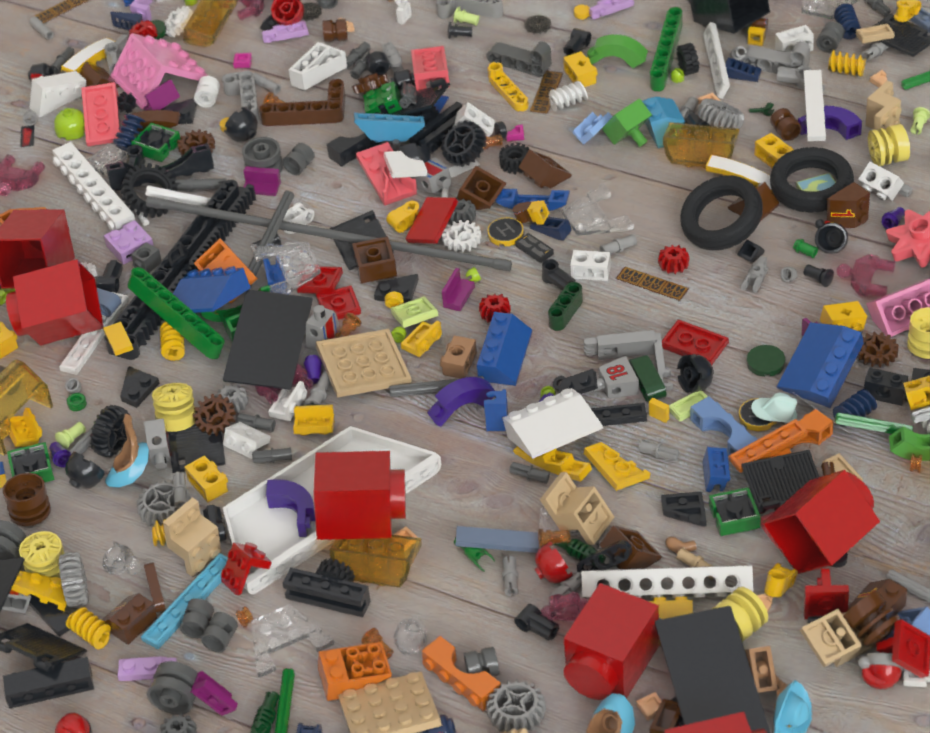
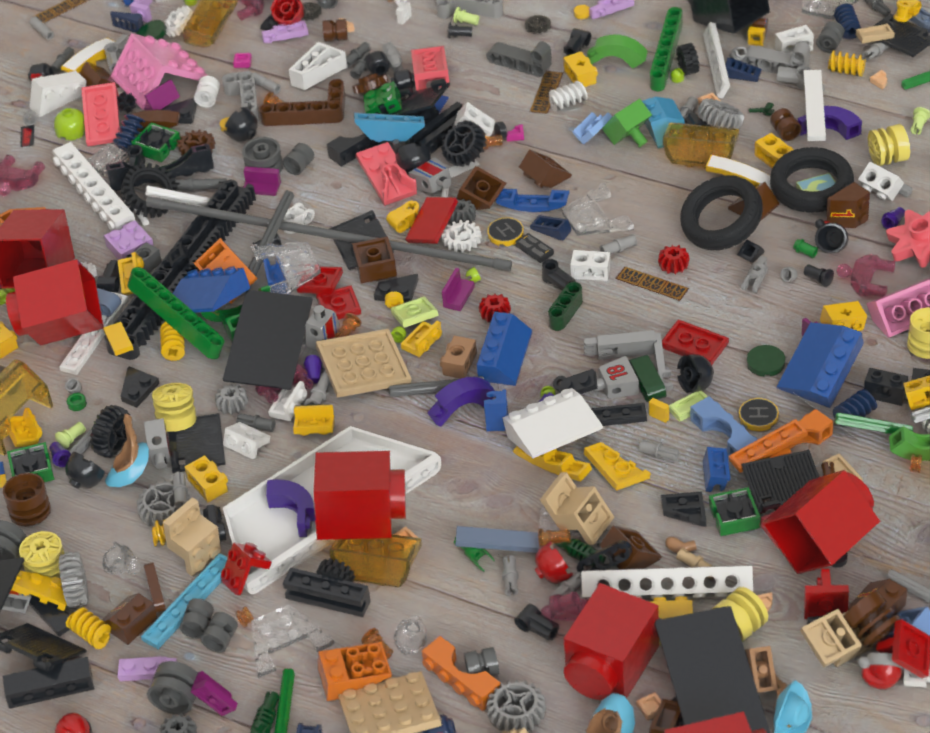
(125, 267): none -> yellow bracket
(144, 28): red gear -> none
(211, 407): reddish brown gear -> none
(272, 455): dark grey axle -> none
(403, 166): white tile -> none
(407, 95): dark grey hinge -> none
(495, 71): yellow beam -> none
(508, 153): black tyre -> none
(530, 472): dark grey axle -> none
(531, 212): leg -> none
(777, 408): light aqua piece -> none
(779, 580): yellow piece -> none
(878, 349): reddish brown gear -> none
(883, 108): tan bracket -> none

